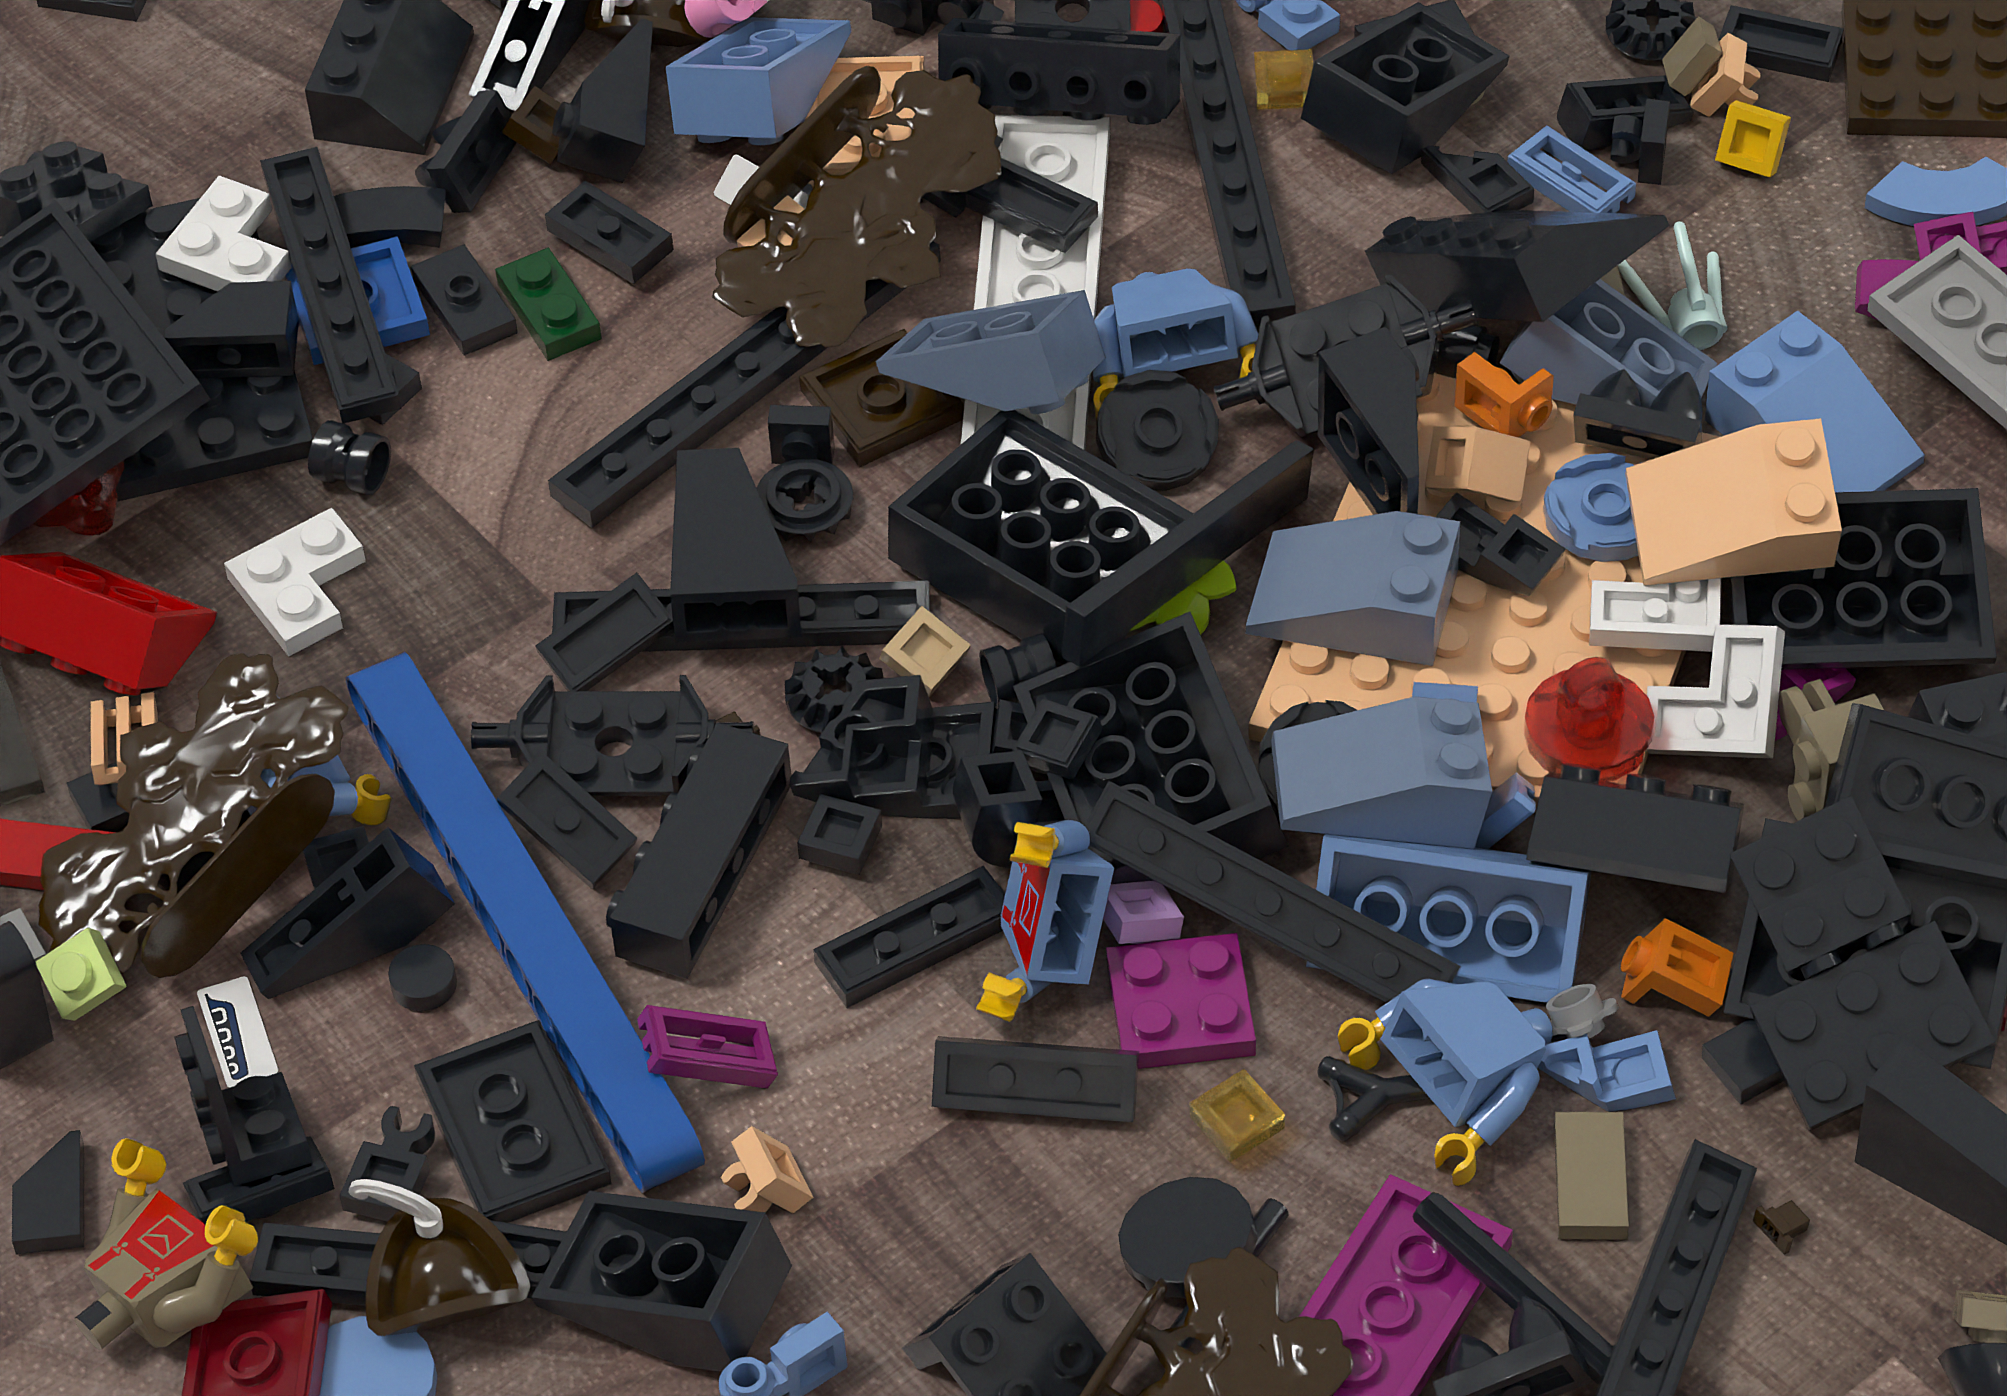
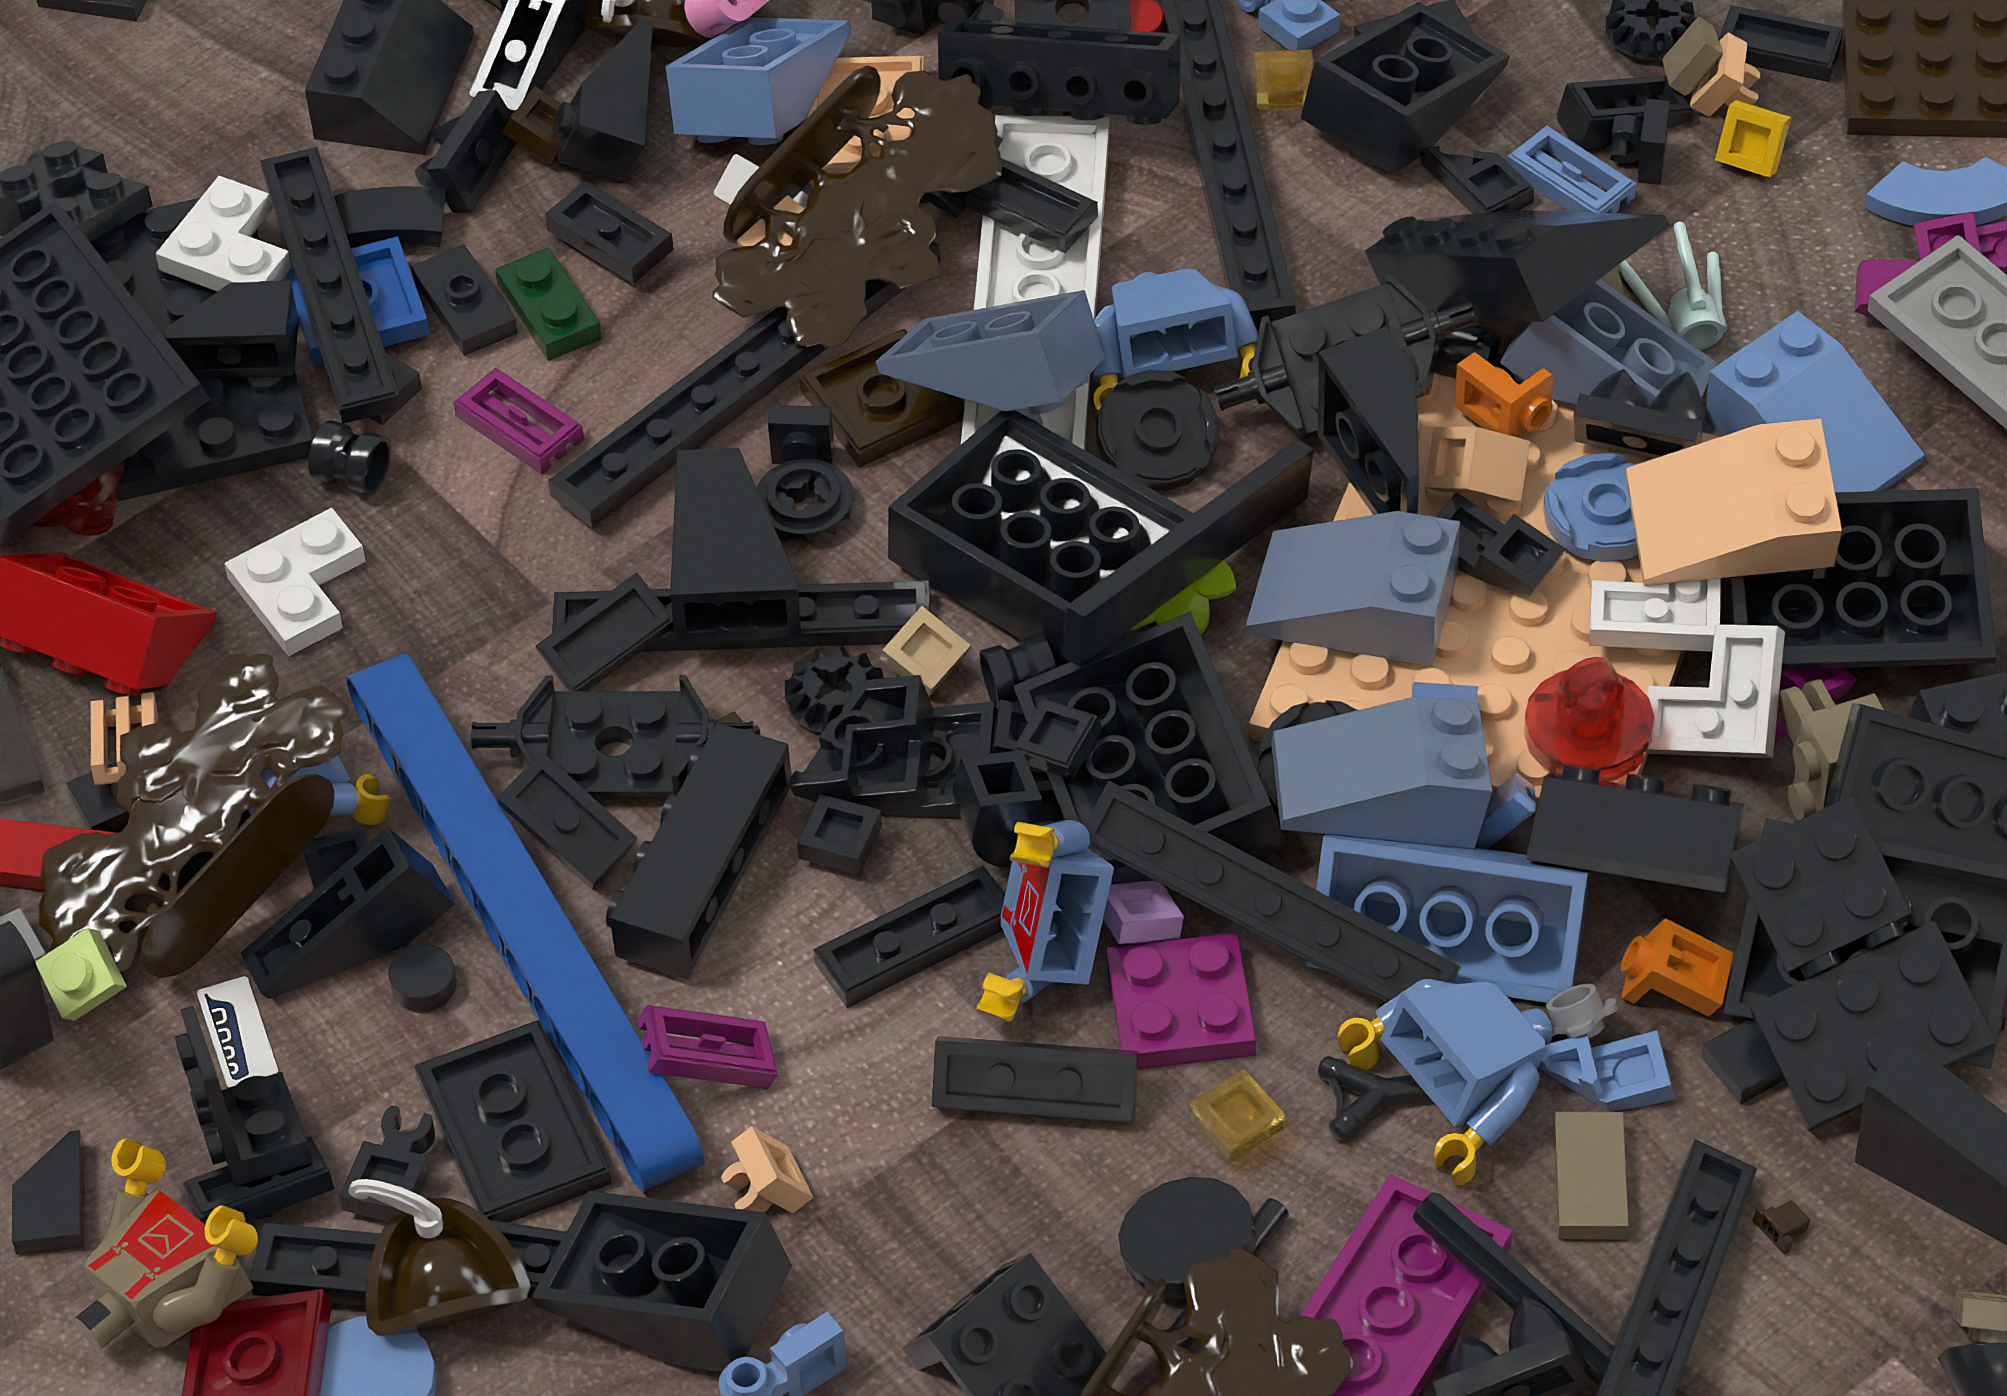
(510, 426): none -> magenta tile

